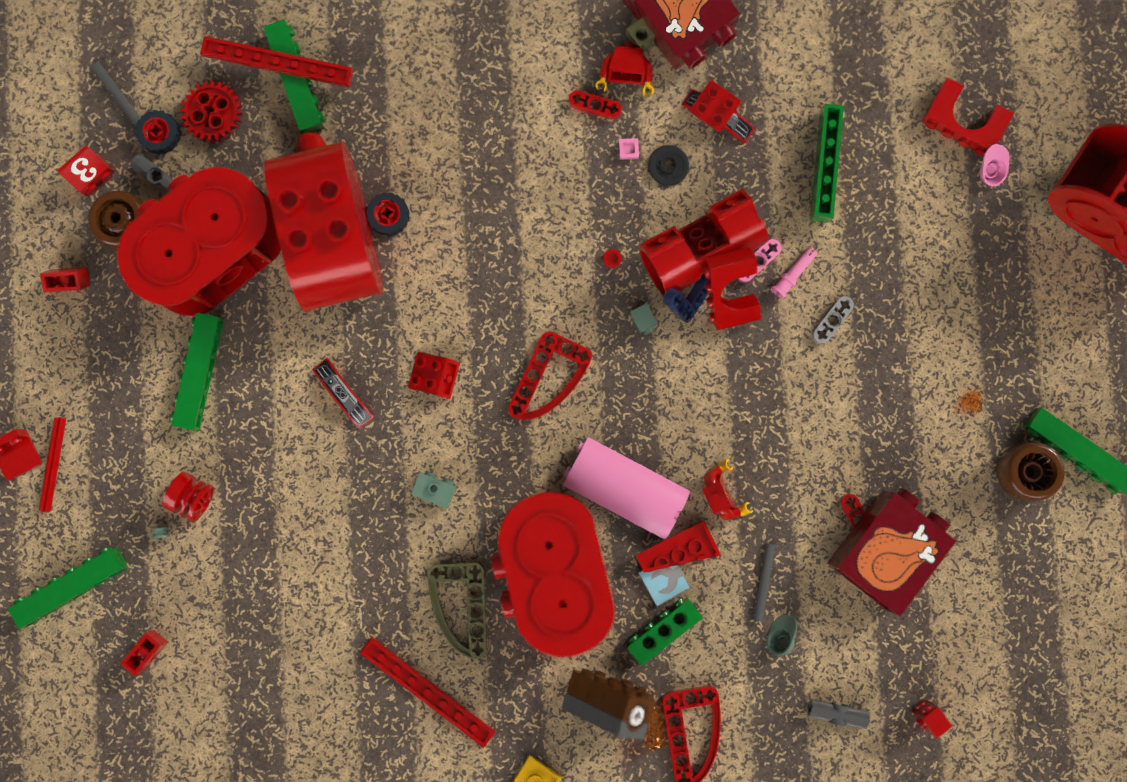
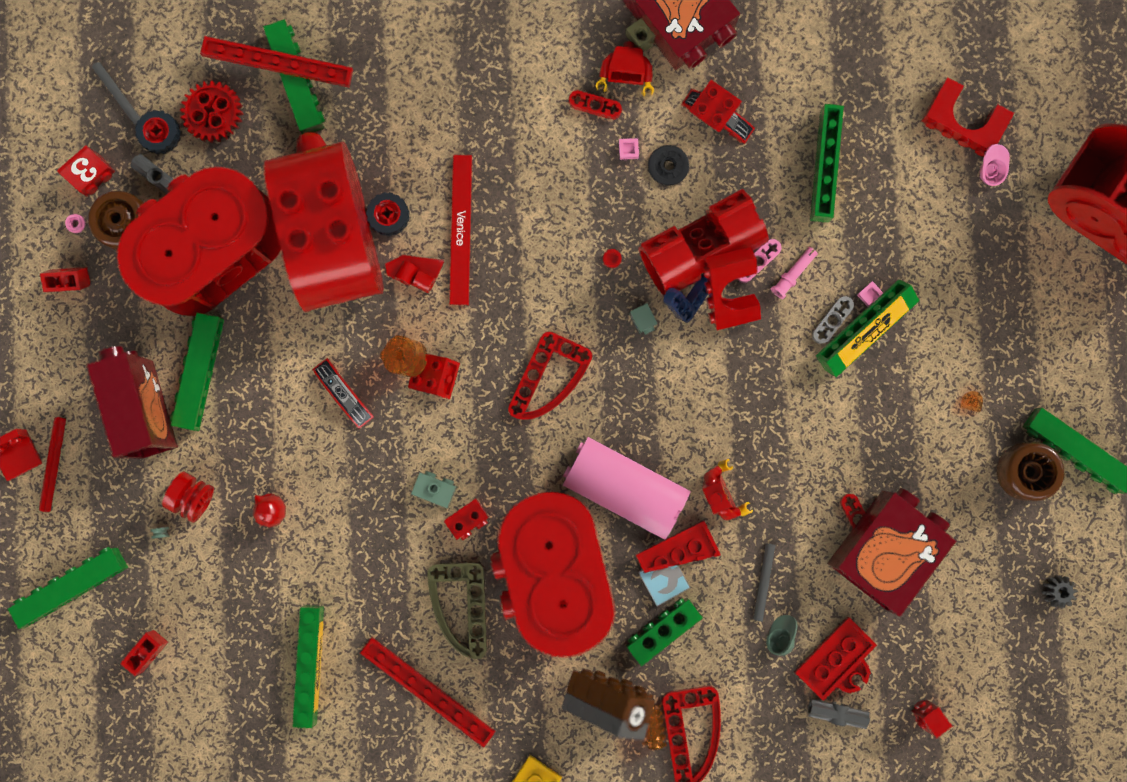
(71, 219): none -> bright pink plate
(131, 404): none -> dark red brick
(269, 510): none -> red piece
(308, 666): none -> green brick
(404, 356): none -> clear orange brick
(415, 271): none -> red panel
(461, 230): none -> red tile
(467, 519): none -> red brick
(838, 661): none -> red plate
(867, 328): none -> green brick
(870, 294): none -> bright pink plate
(1056, 598): none -> dark grey gear

